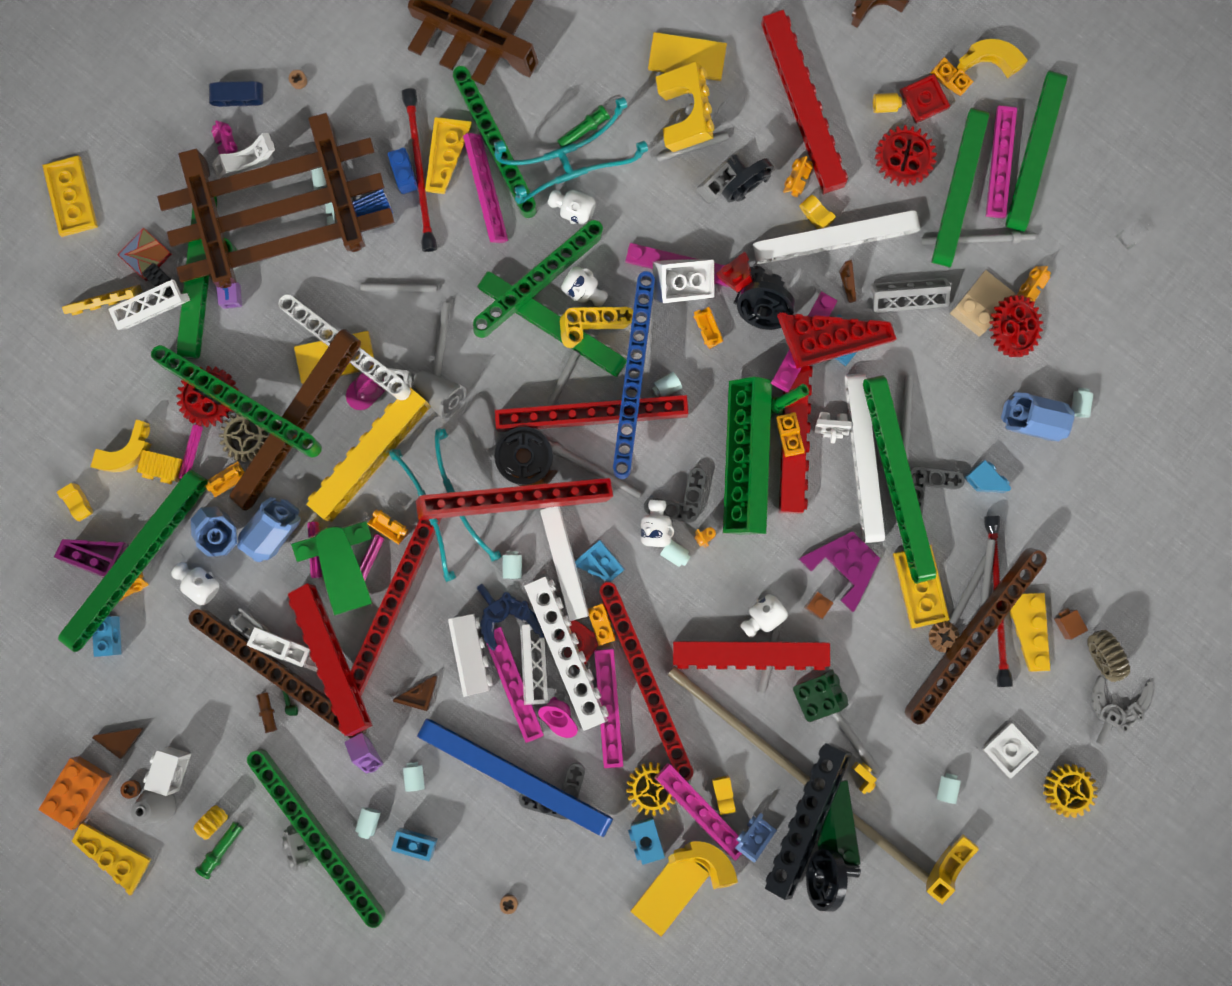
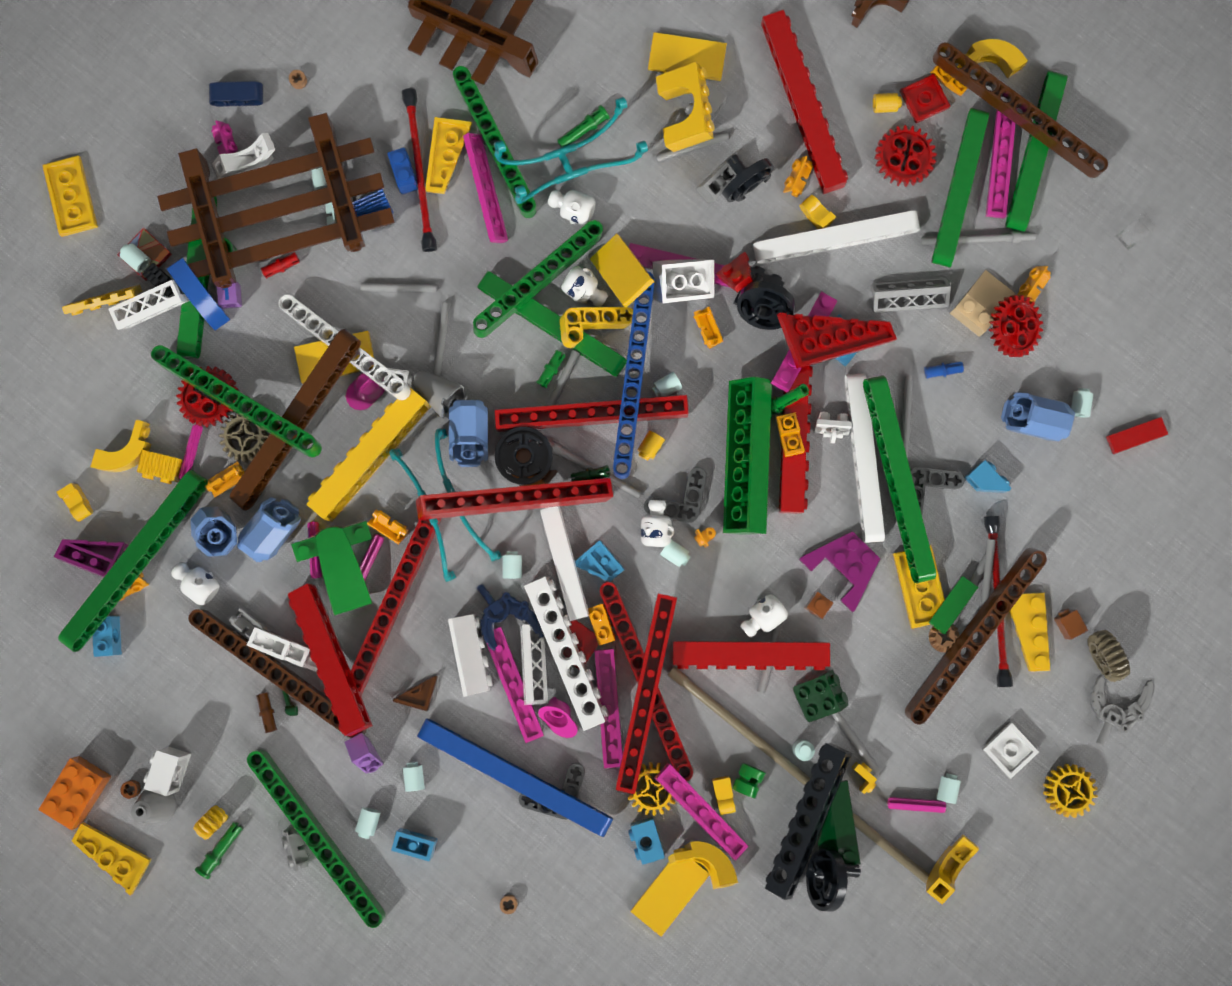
(119, 741): reddish brown tile -> none
(135, 257): none -> light aqua brick
(197, 294): none -> blue slope
(280, 265): none -> red pin
(468, 432): none -> medium blue brick
(551, 369): none -> green pin
(590, 474): none -> dark green pin
(621, 270): none -> yellow tile
(646, 693): none -> red brick
(650, 445): none -> yellow brick
(754, 775): none -> green wheel
(756, 838): medium blue bracket -> none
(803, 749): none -> light aqua brick
(847, 278): reddish brown tile -> none
(916, 804): none -> dark pink axle
(943, 369): none -> blue axle
(953, 605): none -> green tile
(1023, 119): none -> reddish brown beam
(1137, 435): none -> red tile

